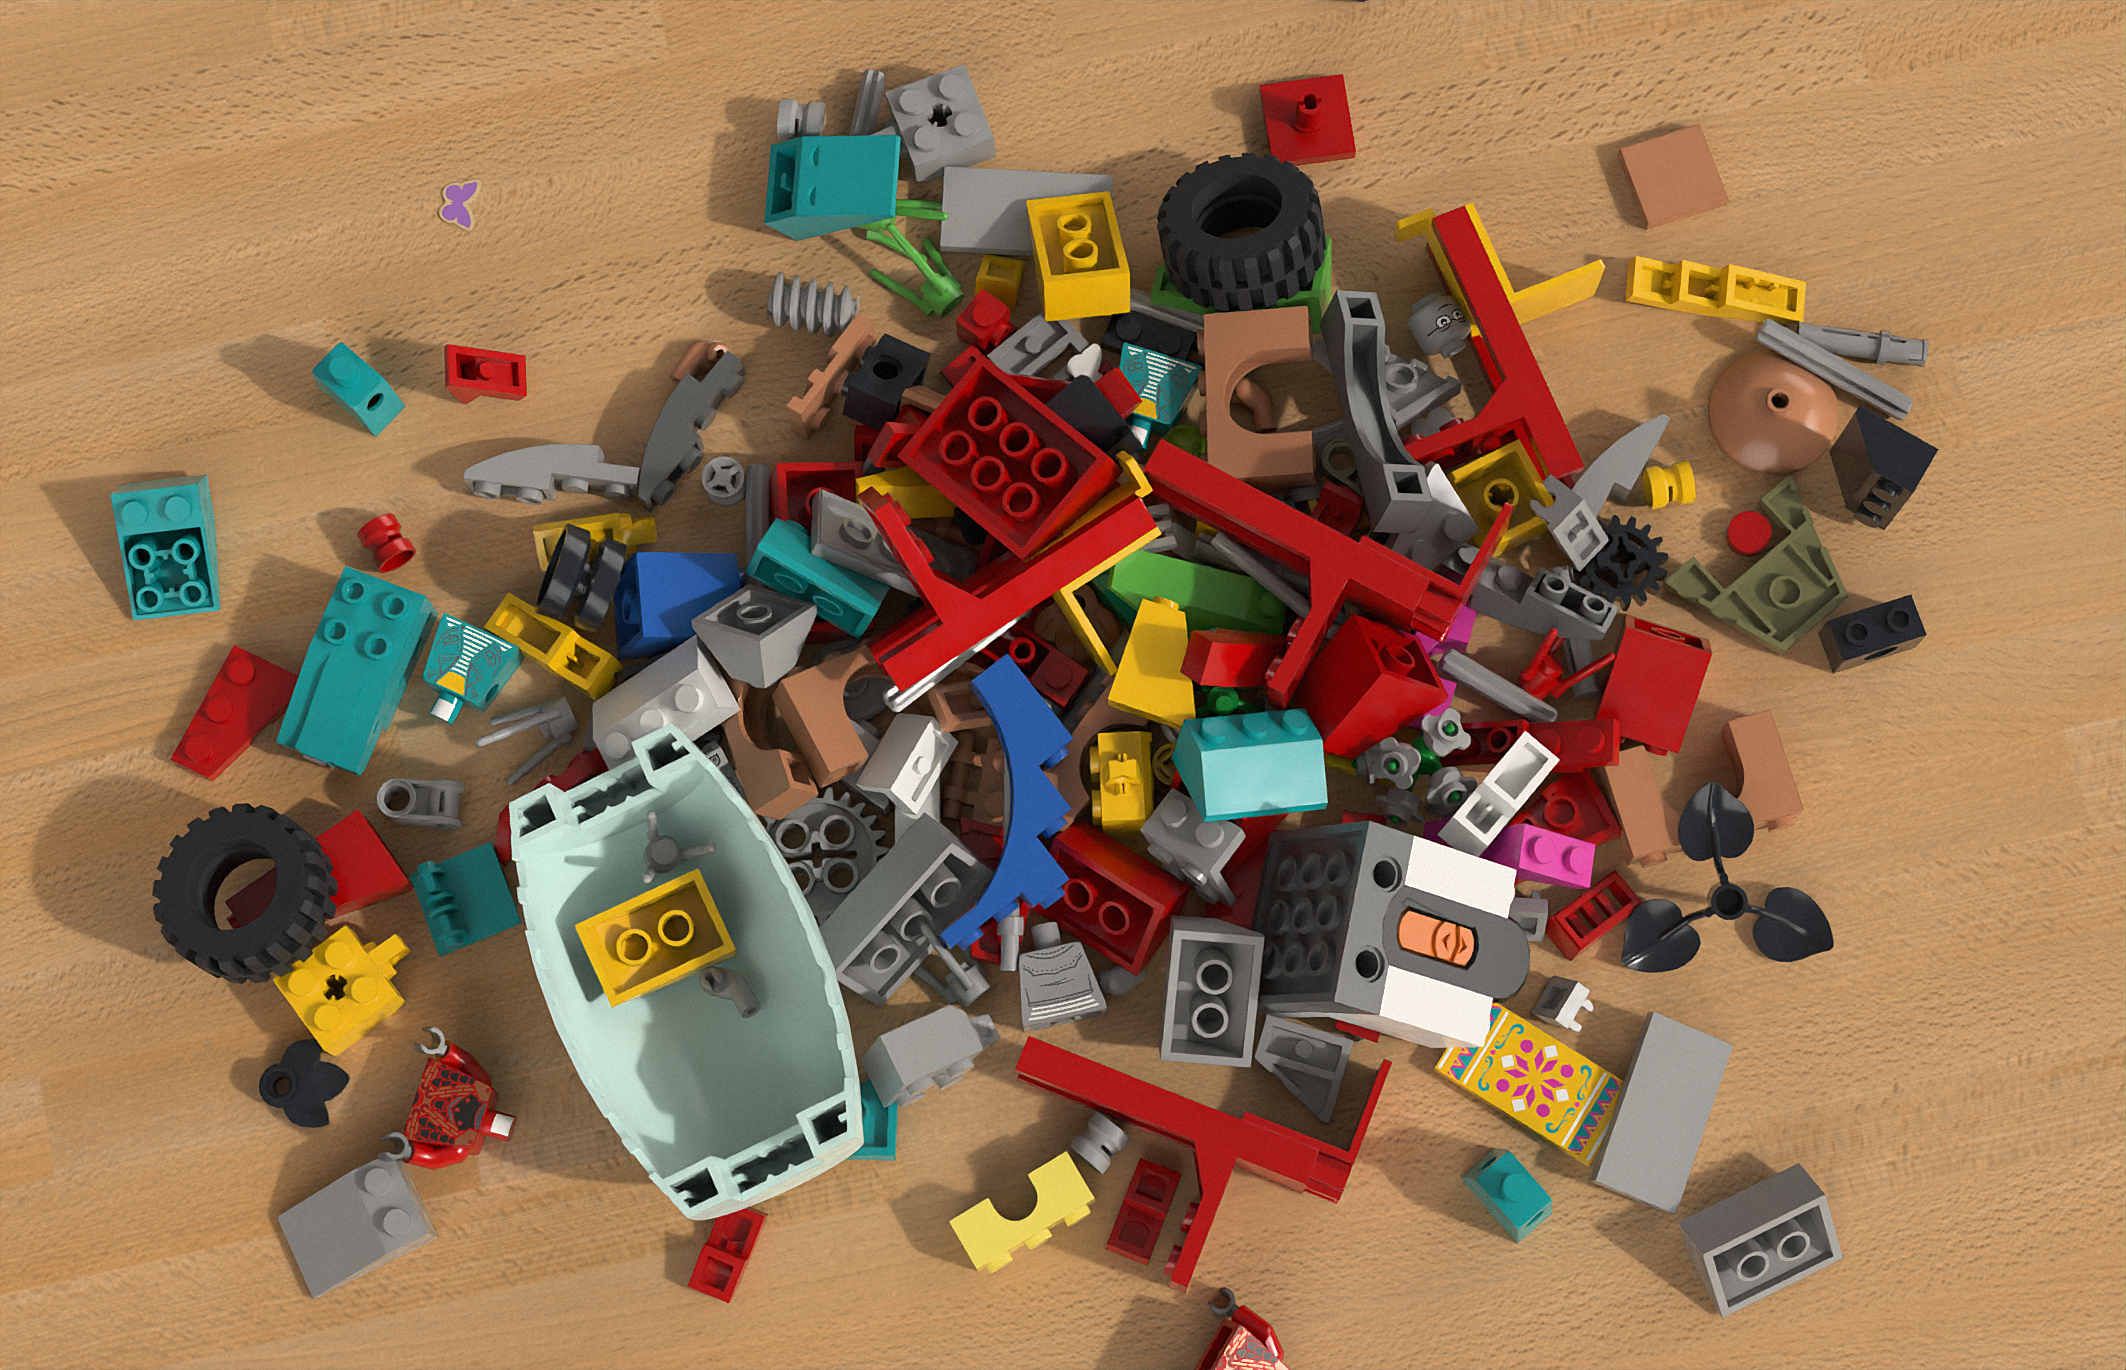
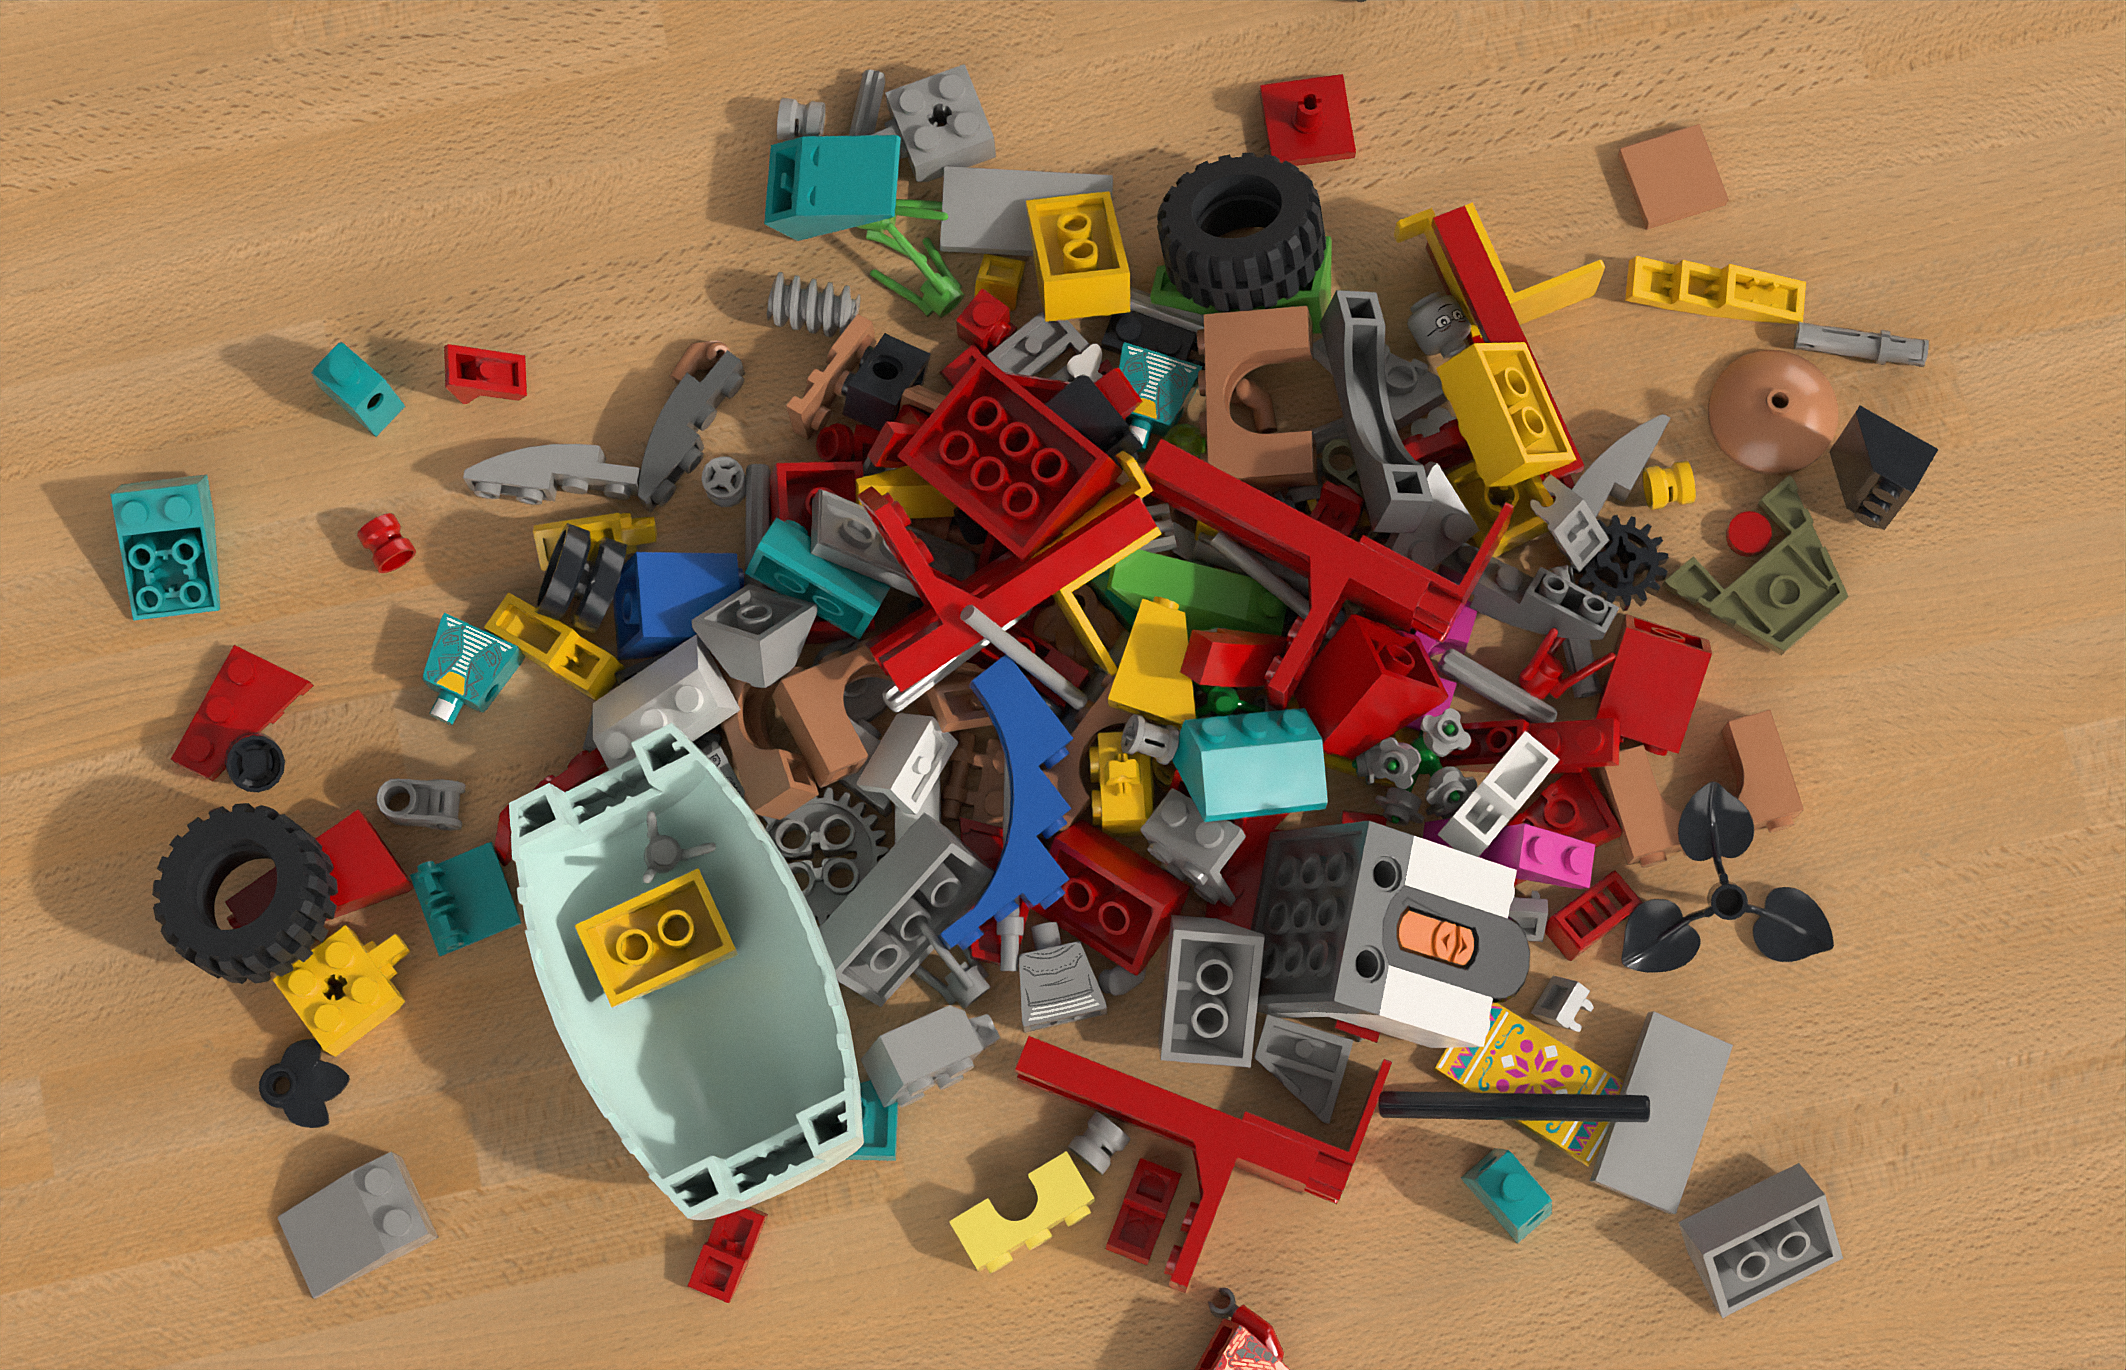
(254, 762): none -> black wheel
(356, 671): teal piece -> none
(449, 1110): torso -> none
(457, 206): medium lavender sticker -> none
(553, 719): light grey plant -> none
(730, 986): light grey arm -> none
(835, 443): none -> red plate
(1023, 657): none -> light grey bar
(1137, 736): none -> light grey bush
(1504, 413): none -> yellow slope
(1514, 1106): none -> black axle
(1834, 369): light grey axle -> none
(1872, 633): black brick -> none

